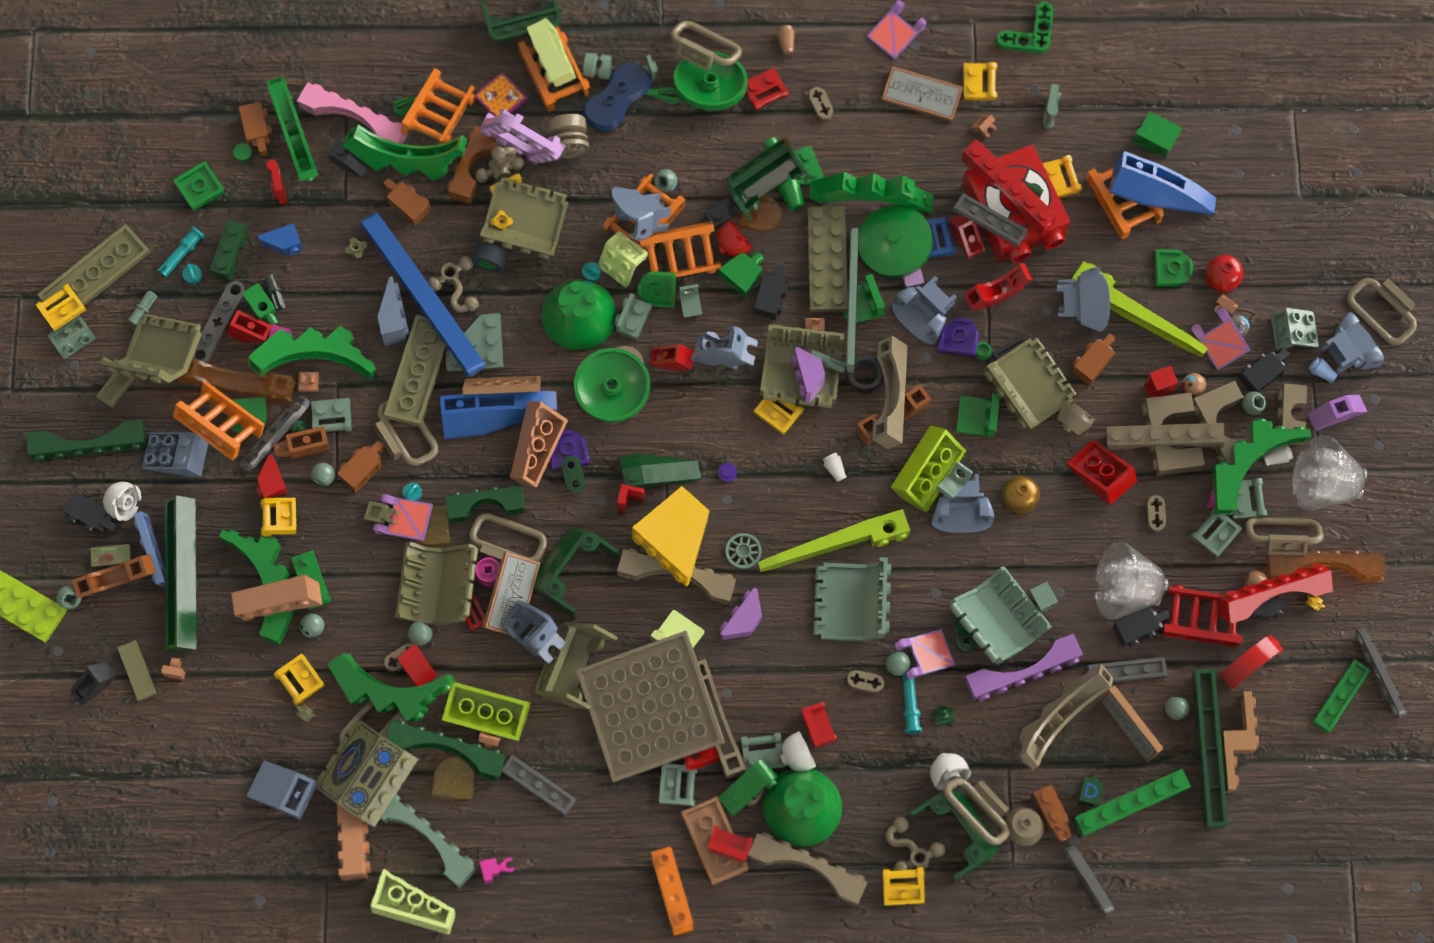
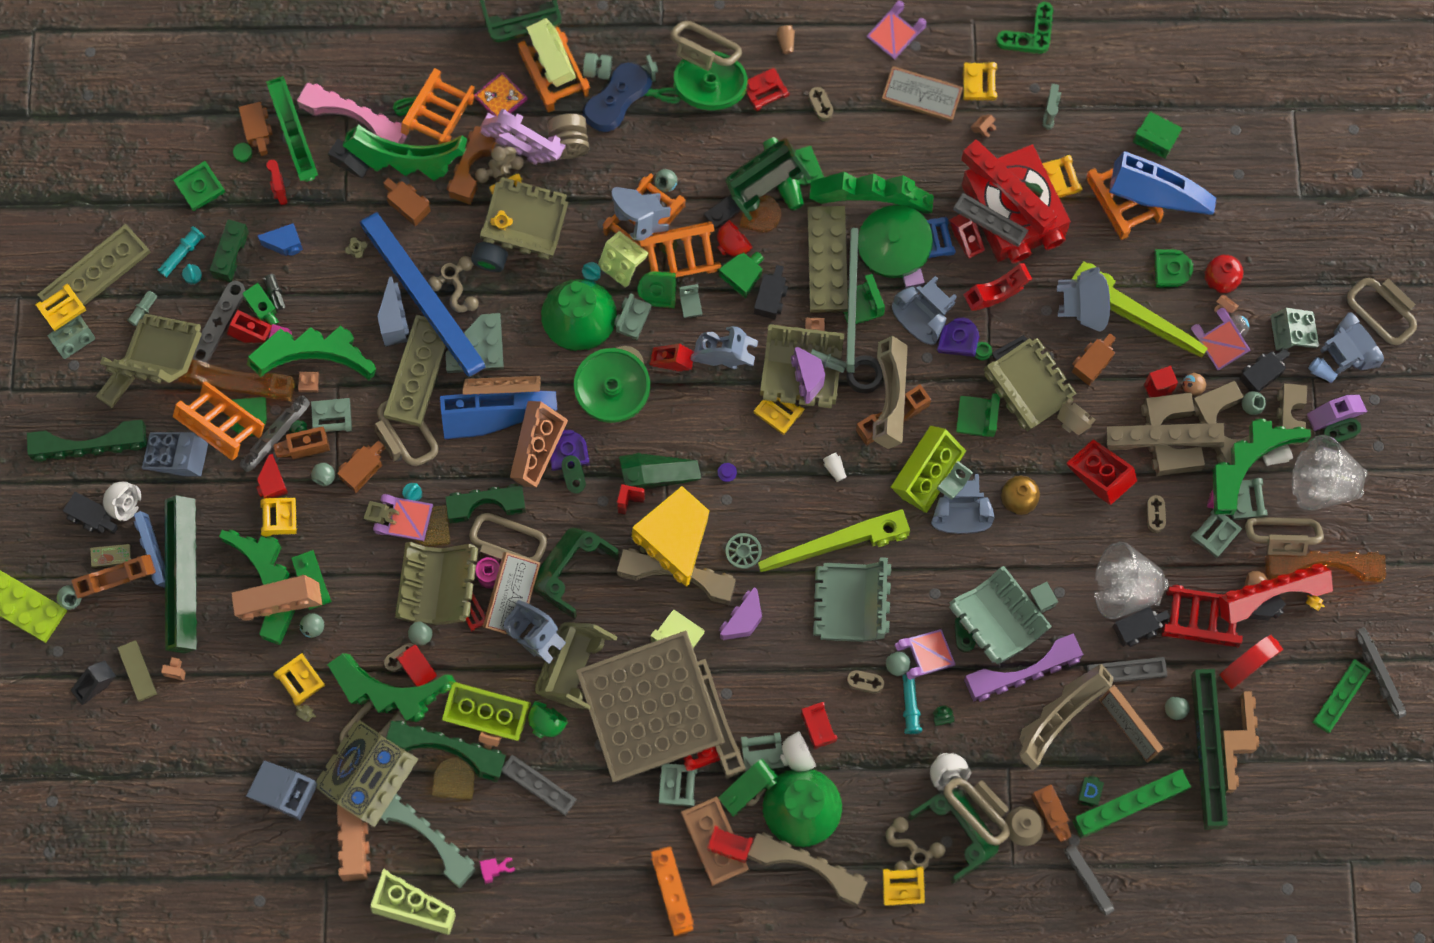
(546, 721): none -> green cylinder
(1340, 429): none -> dark green plate

